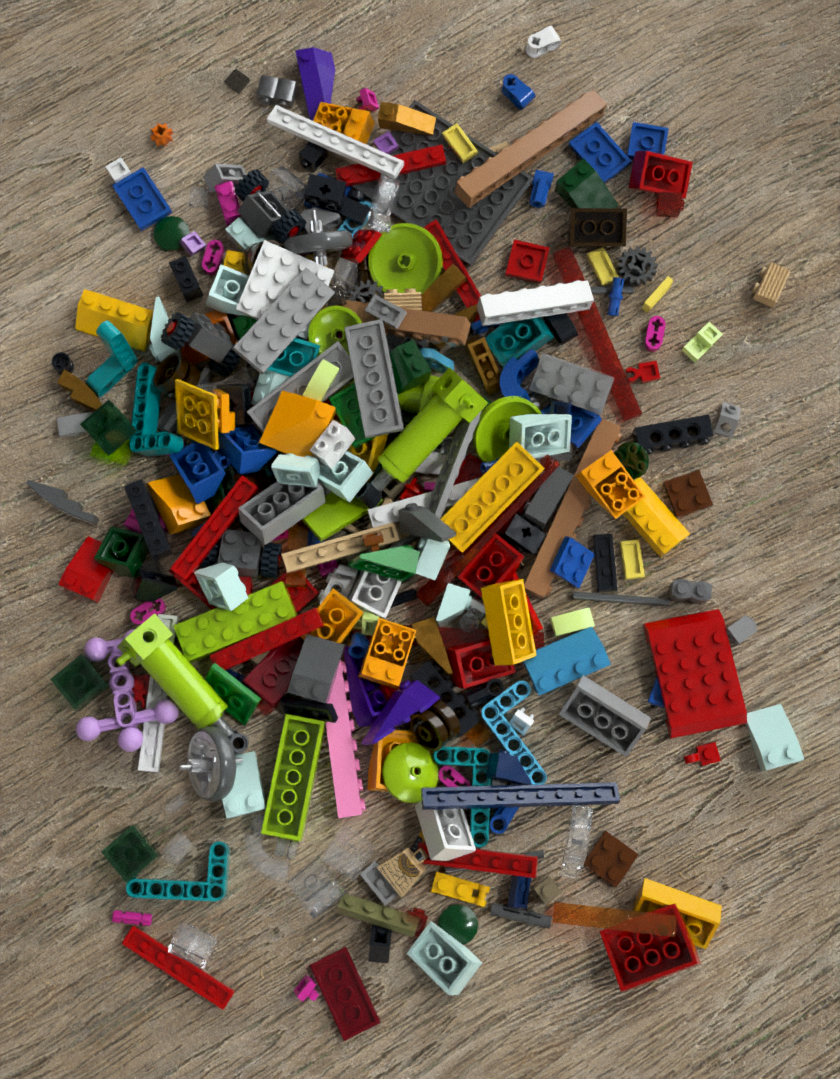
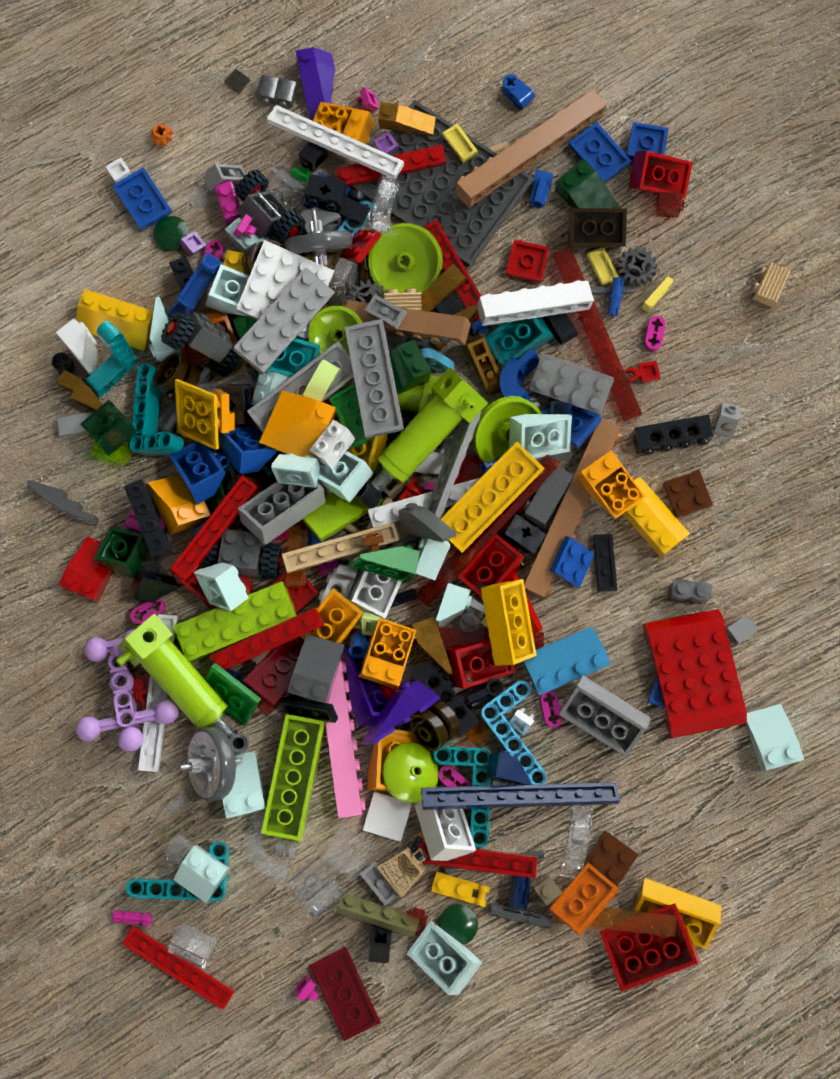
(80, 344): none -> white slope
(80, 682): clear green brick -> none
(131, 853): clear green brick -> none
(196, 286): none -> blue hose
(201, 873): none -> light aqua slope
(245, 227): none -> dark pink tile
(300, 174): none -> green tile
(387, 816): none -> white tile
(449, 306): none -> black brick
(505, 815): blue piece -> none
(542, 42): white piece -> none
(546, 710): none -> dark pink beam
(572, 622): yellowish green slope -> none
(584, 899): none -> orange tile
(621, 598): dark grey piece -> none
(632, 559): light yellow tile -> none
(633, 458): dark green dish -> none
(702, 342): yellowish green slope -> none
(705, 755): red plate -> none

